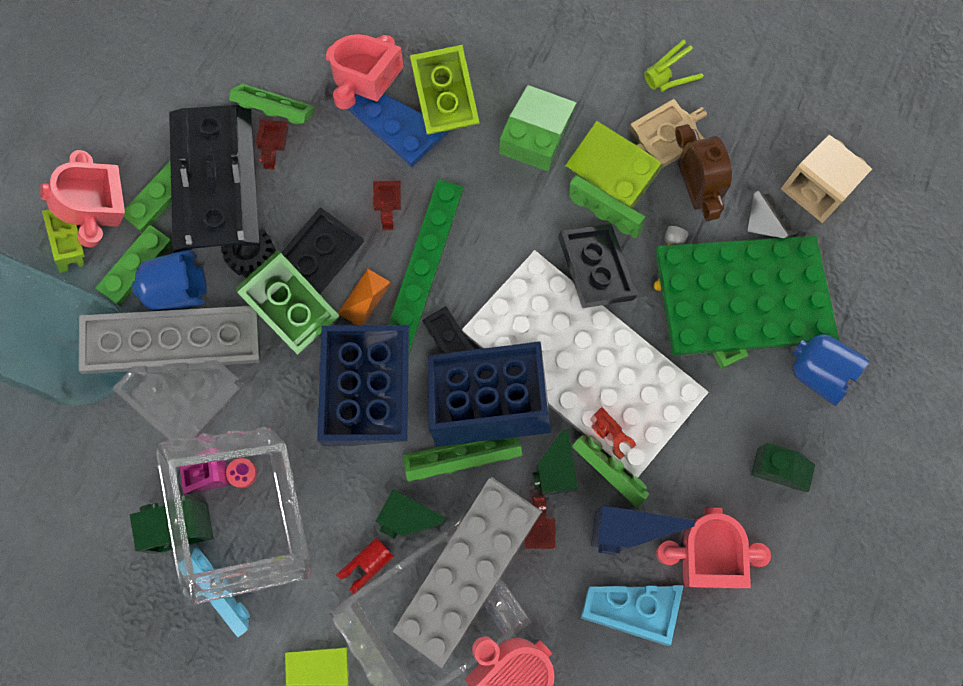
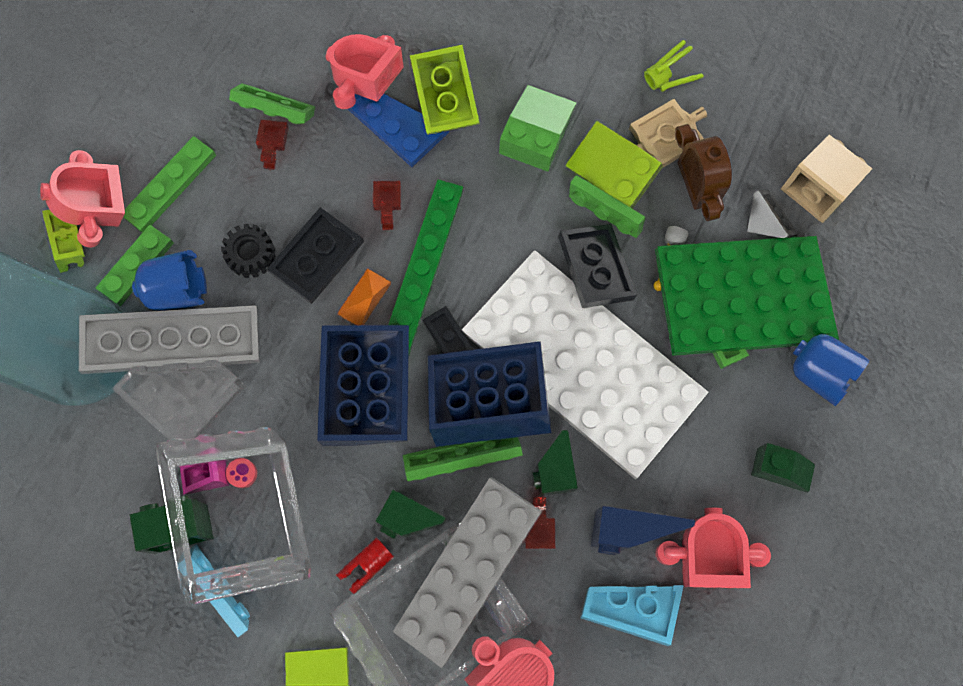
(213, 178): black hinge -> none
(286, 302): bright green slope -> none
(607, 427): clear red plate -> none
(611, 469): bright green plate -> none

